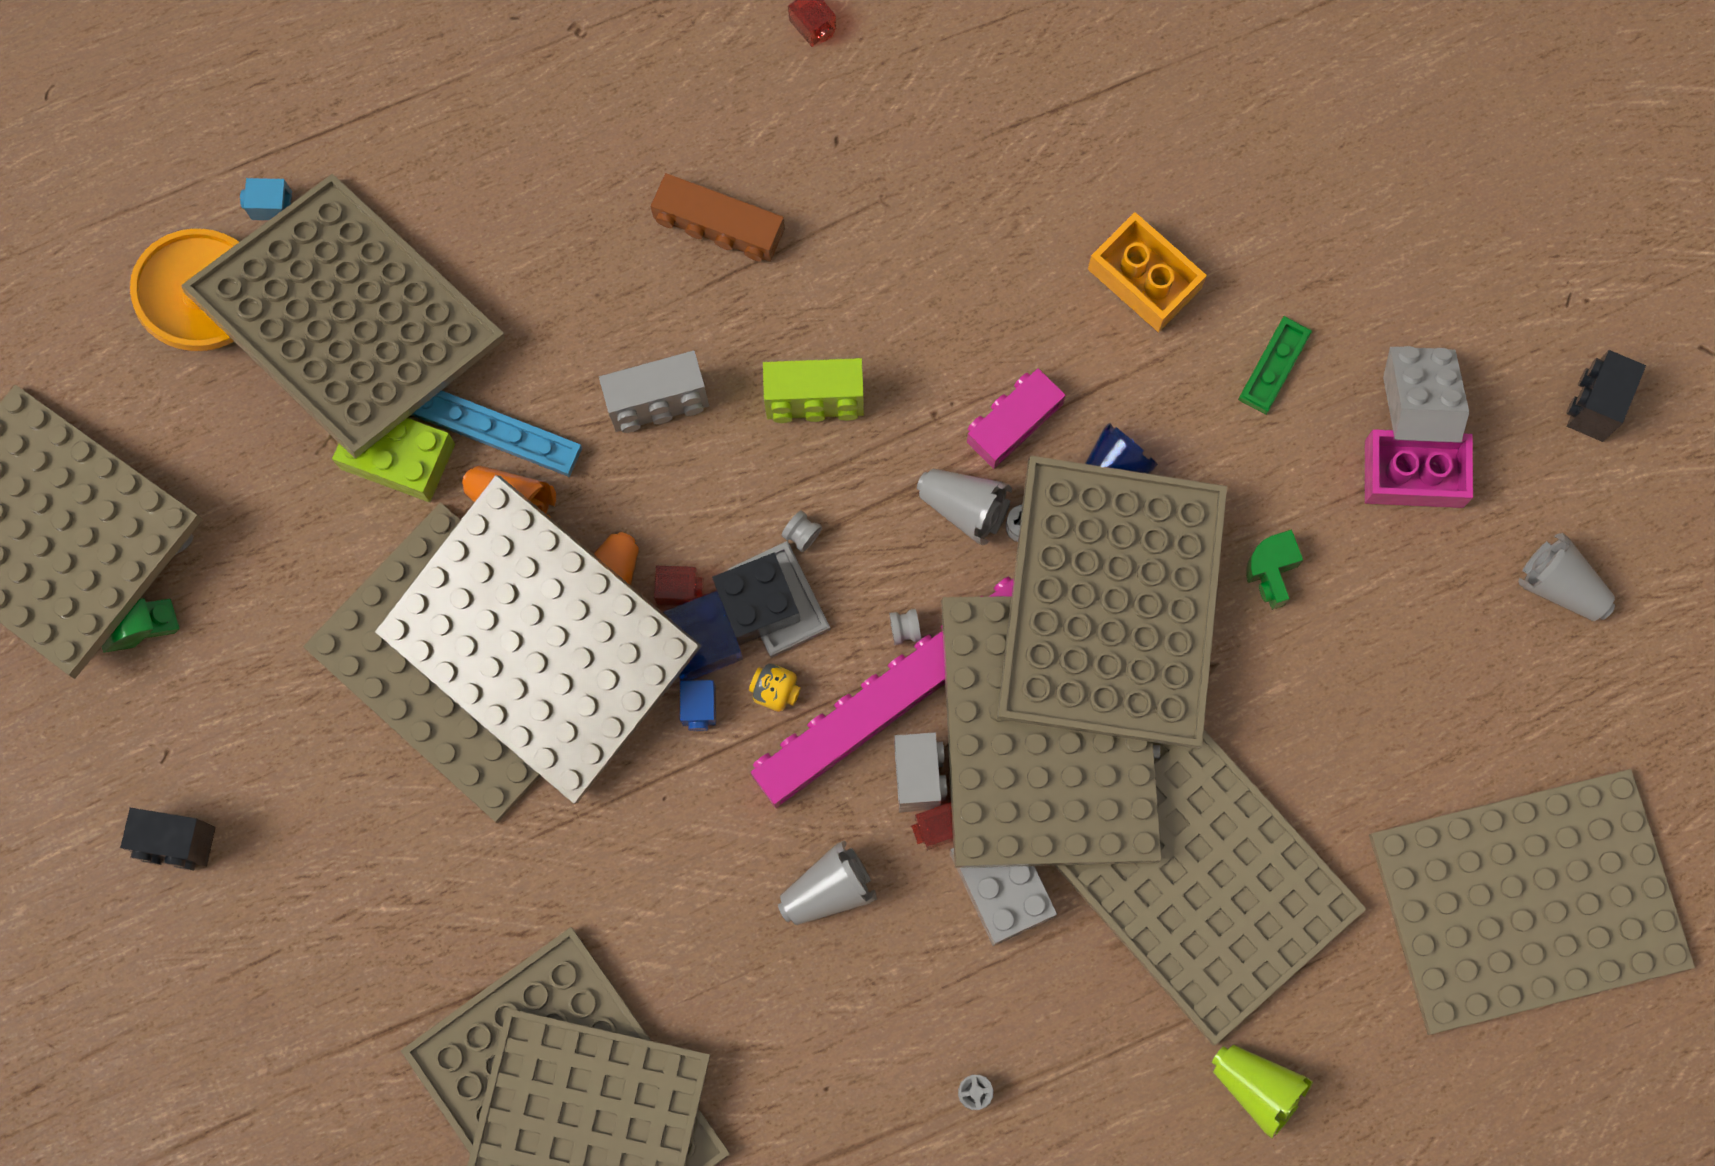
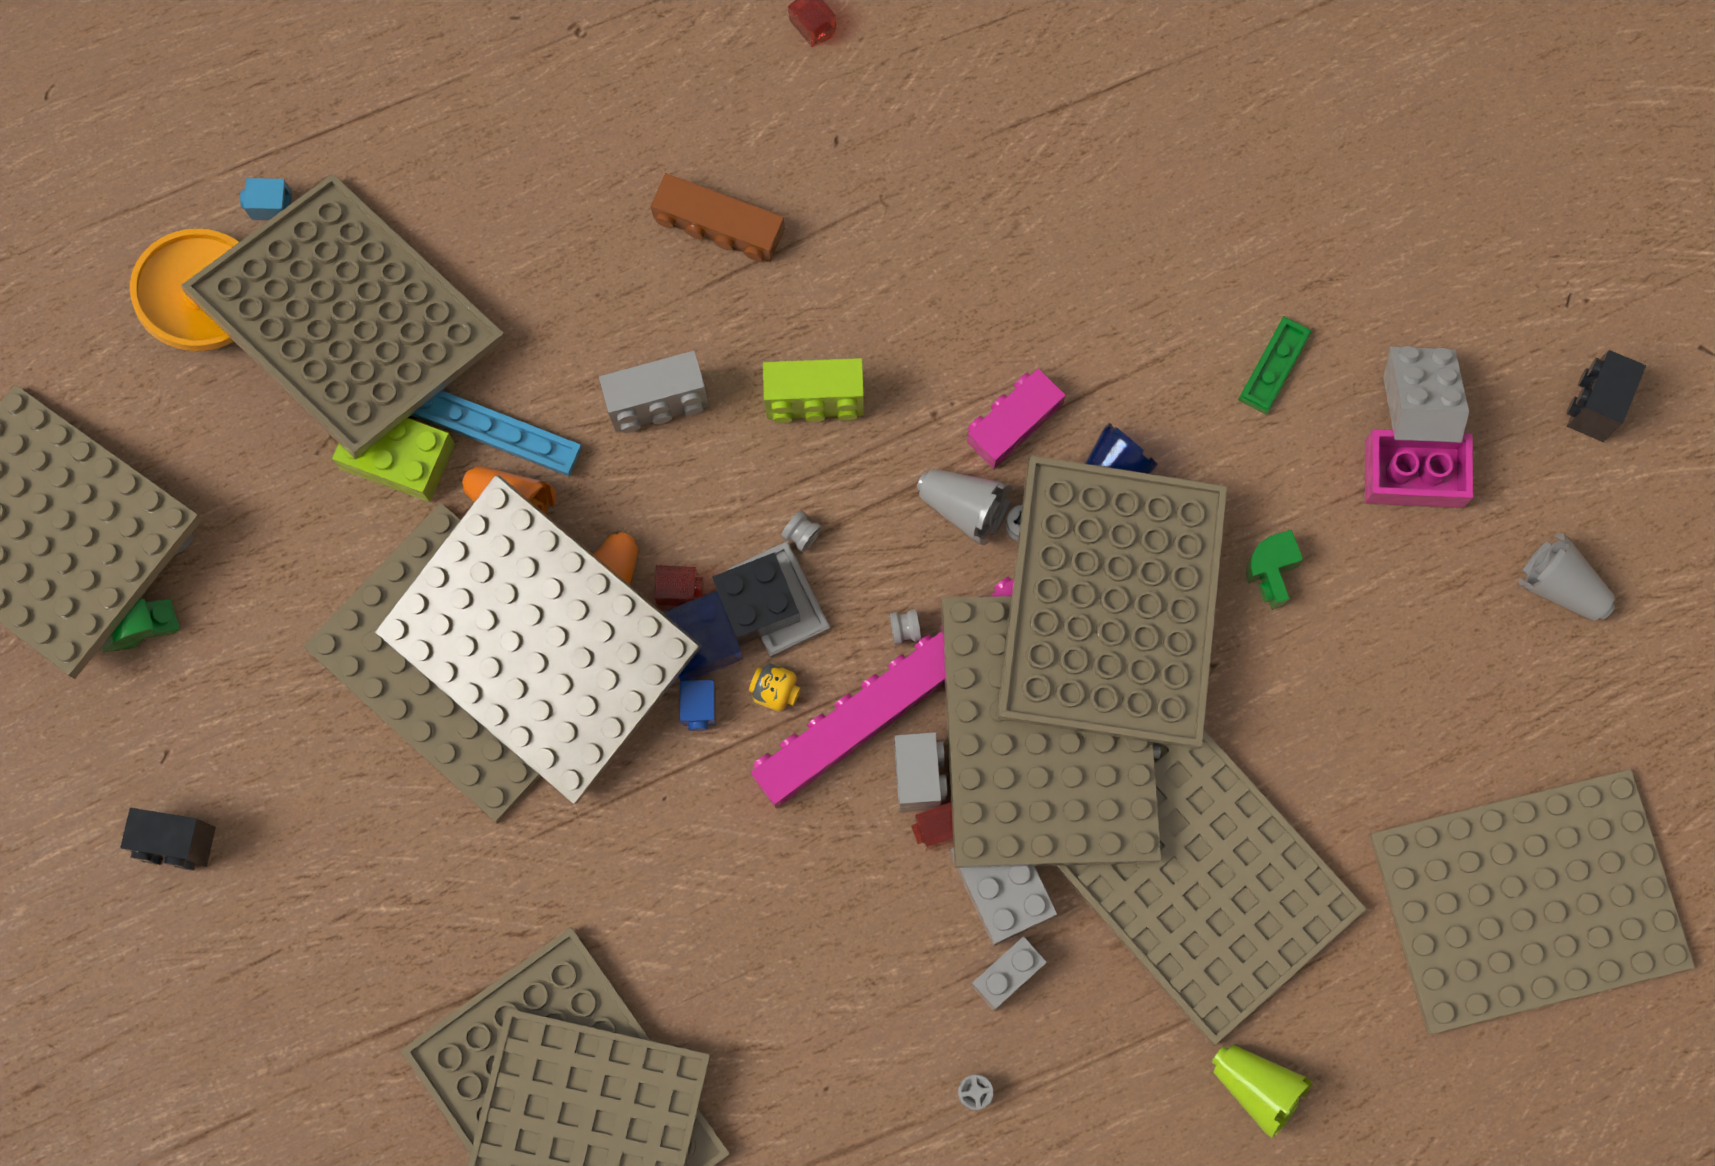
(828, 887): light grey cone -> none
(1008, 973): none -> light grey brick
(1146, 272): light orange brick -> none

